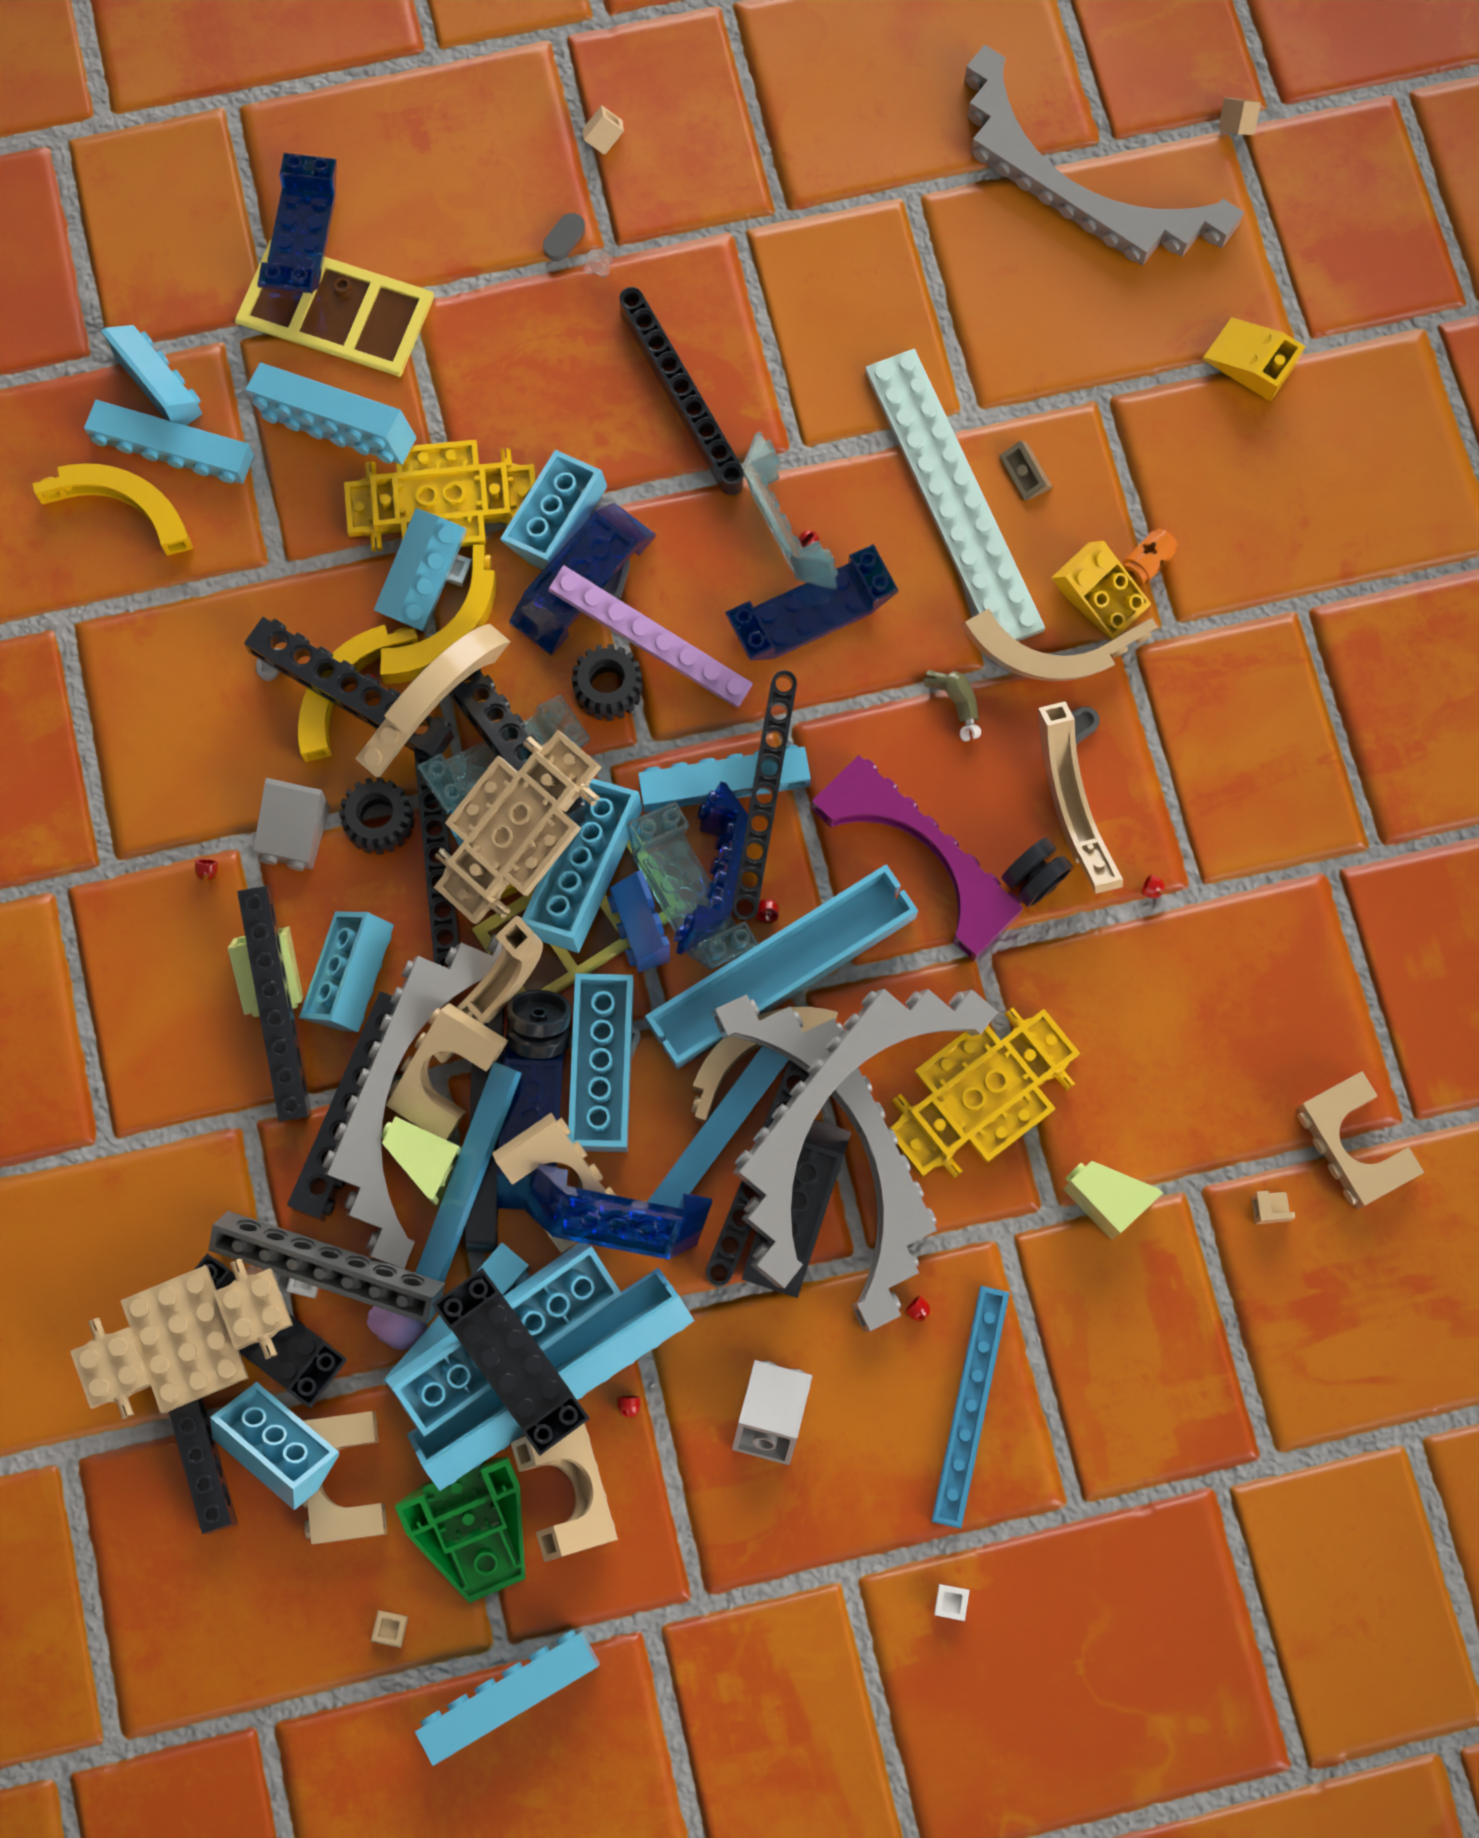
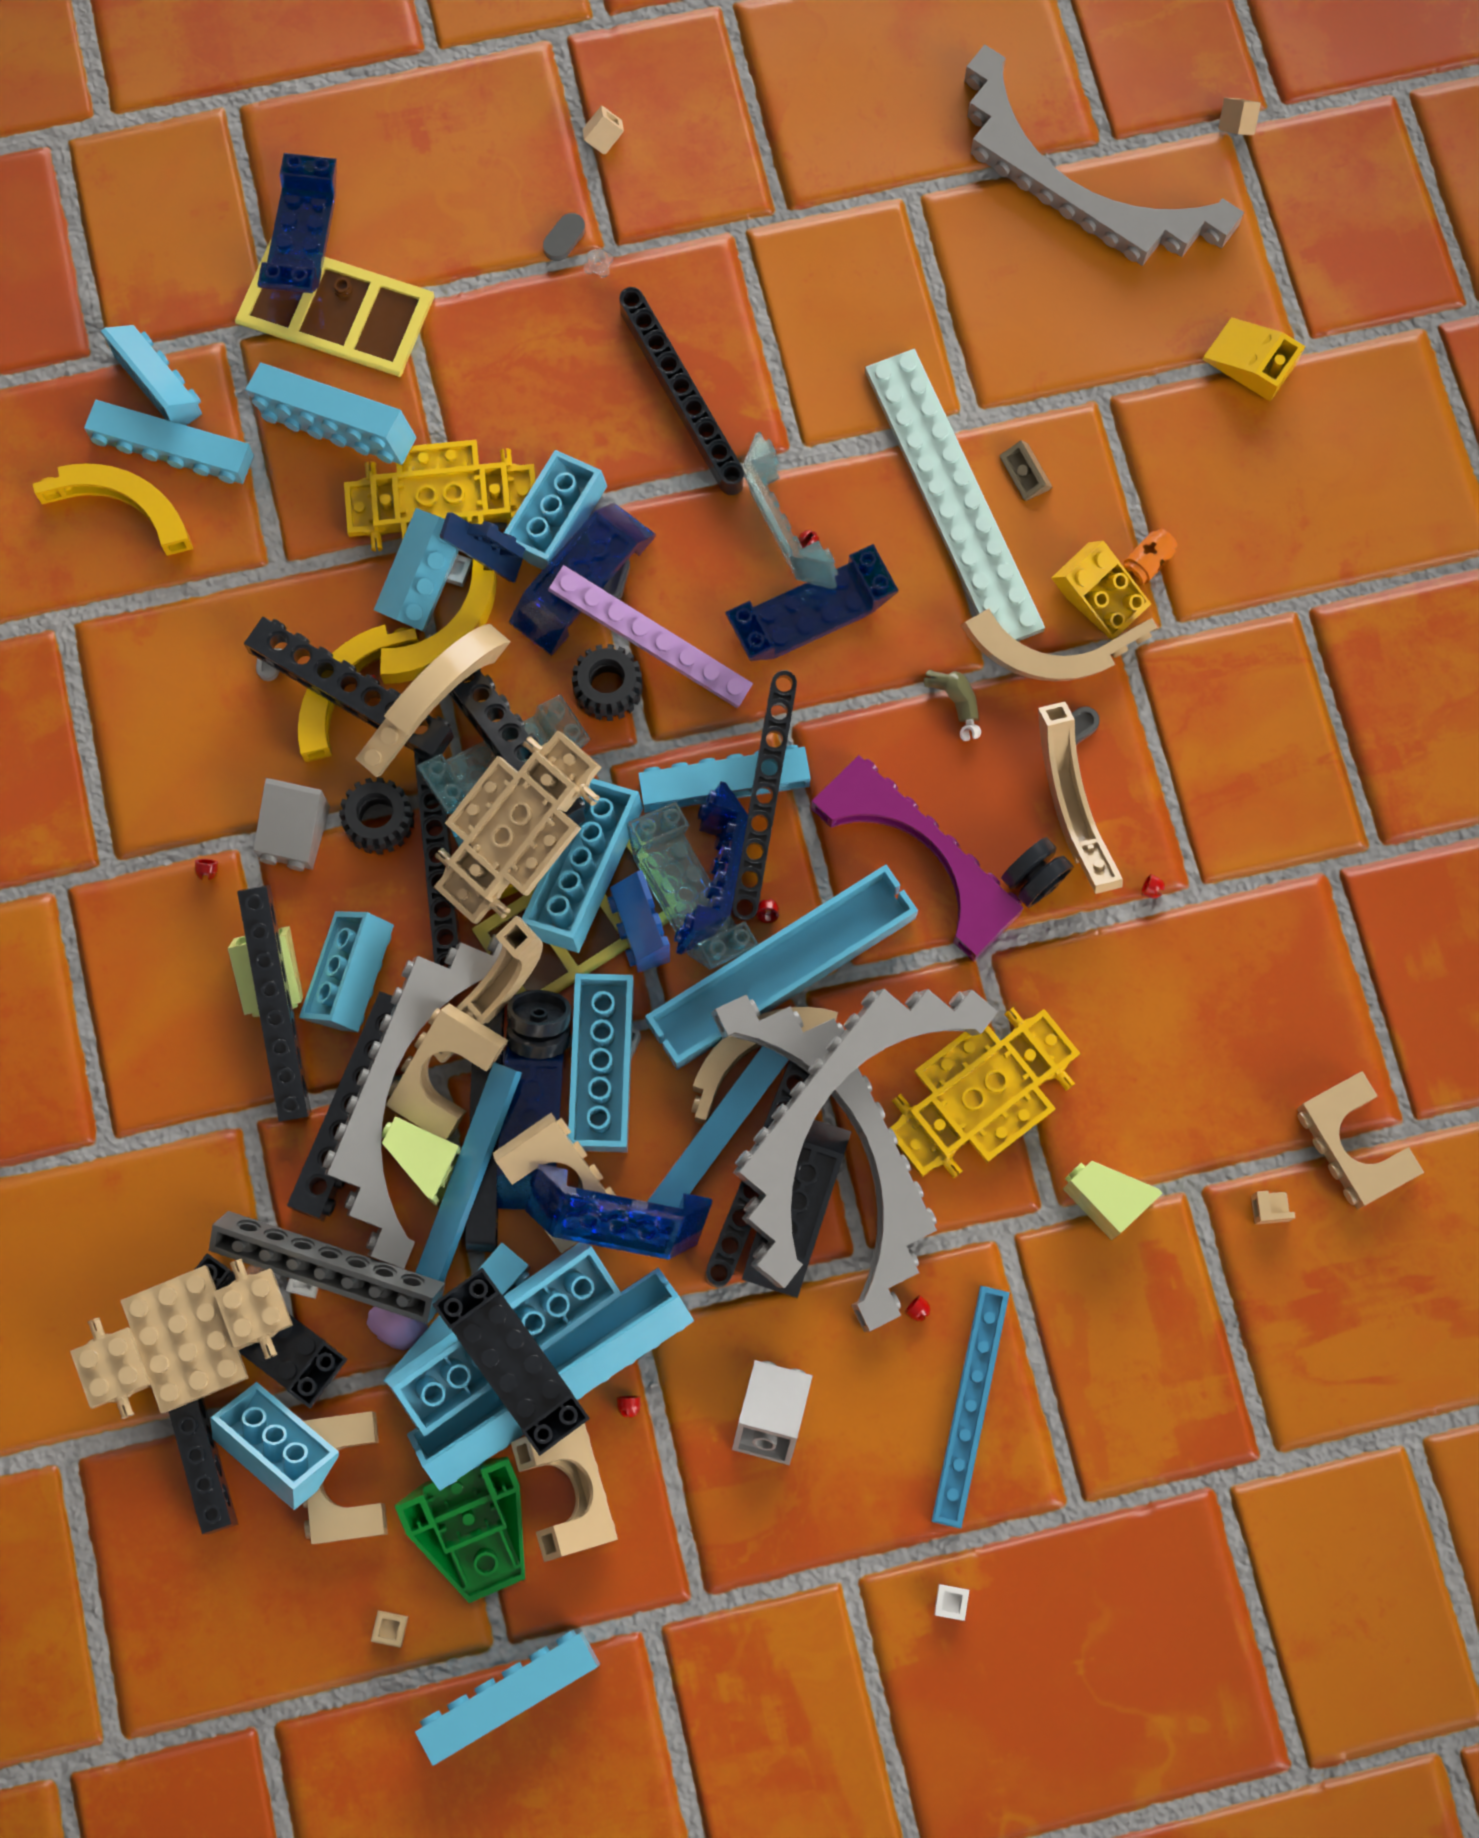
(485, 545): none -> dark blue bracket

